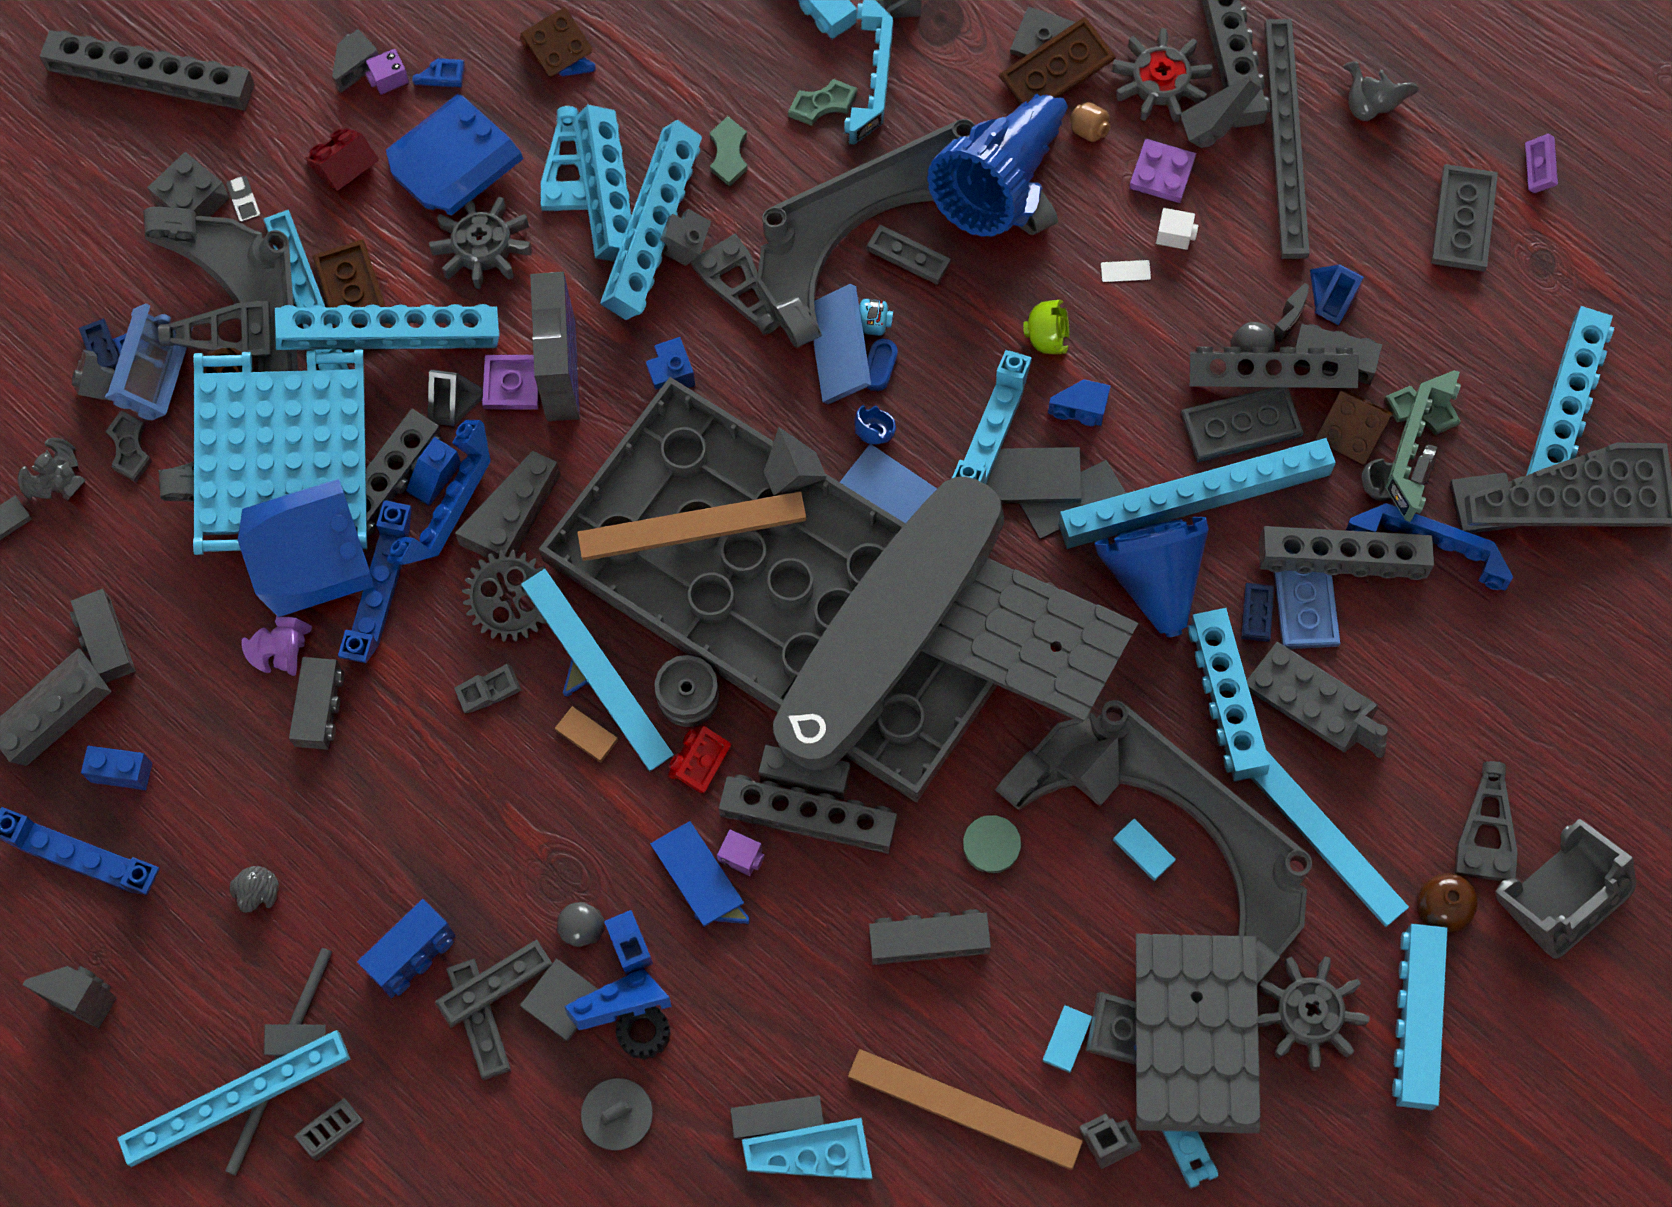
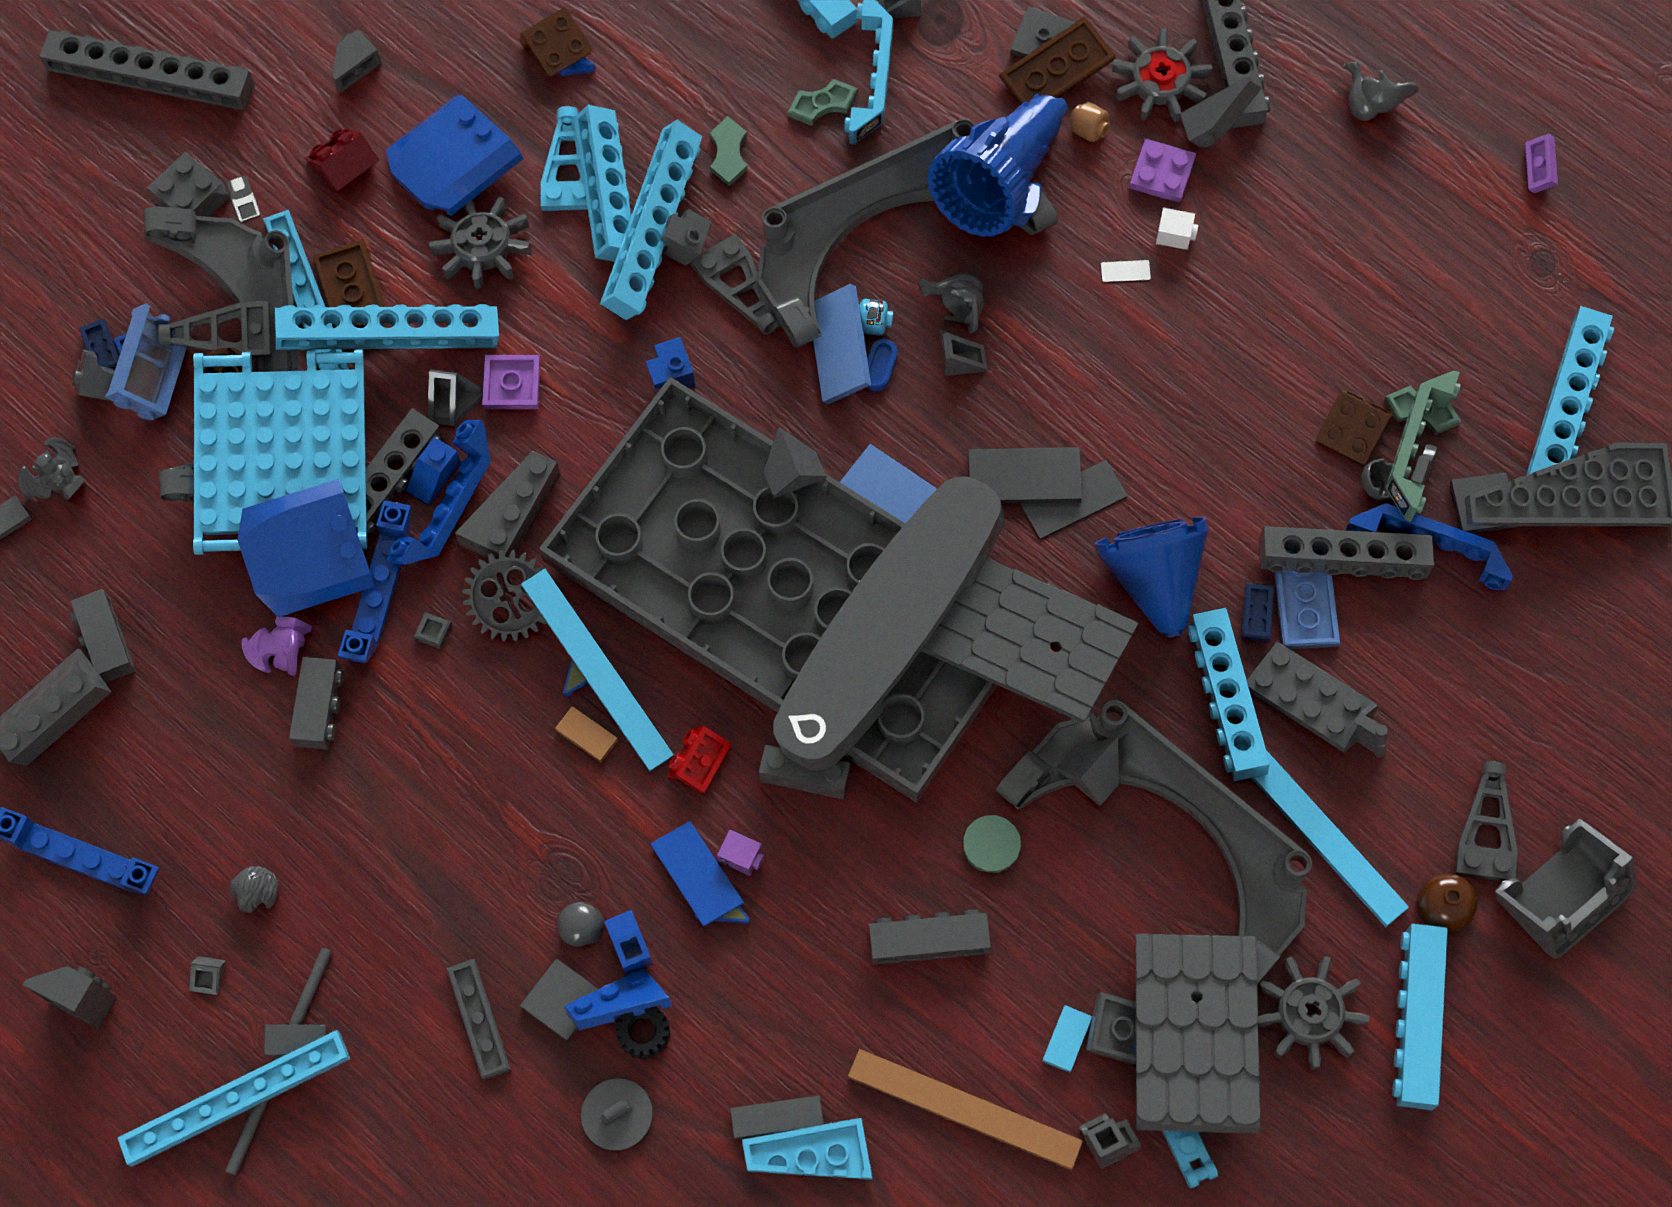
(116, 767): blue brick -> none
(129, 457): dark grey tile -> none
(206, 975): none -> dark grey slope
(313, 1128): dark grey slope -> none
(386, 72): medium lavender brick -> none
(407, 949): blue brick -> none
(432, 630): none -> dark grey tile
(442, 73): blue tile -> none
(487, 690): dark grey slope -> none
(493, 983): dark grey tile -> none
(555, 346): dark grey tile -> none
(691, 526): medium nougat tile -> none
(701, 688): dark grey wheel -> none
(819, 826): dark grey brick -> none
(874, 425): blue hair -> none
(908, 254): dark grey plate -> none
(960, 295): none -> dark grey piece
(961, 355): none -> dark grey slope
(996, 418): medium azure slope -> none
(1048, 327): lime cylinder -> none
(1081, 402): blue slope -> none
(1144, 849): medium azure tile -> none
(1196, 493): medium azure brick -> none
(1241, 423): dark grey tile -> none
(1253, 335): dark grey hair -> none
(1286, 139): dark grey plate -> none
(1293, 310): dark grey slope -> none
(1315, 336): dark grey brick -> none
(1334, 291): blue slope -> none
(1344, 377): dark grey brick -> none
(1464, 217): dark grey plate -> none

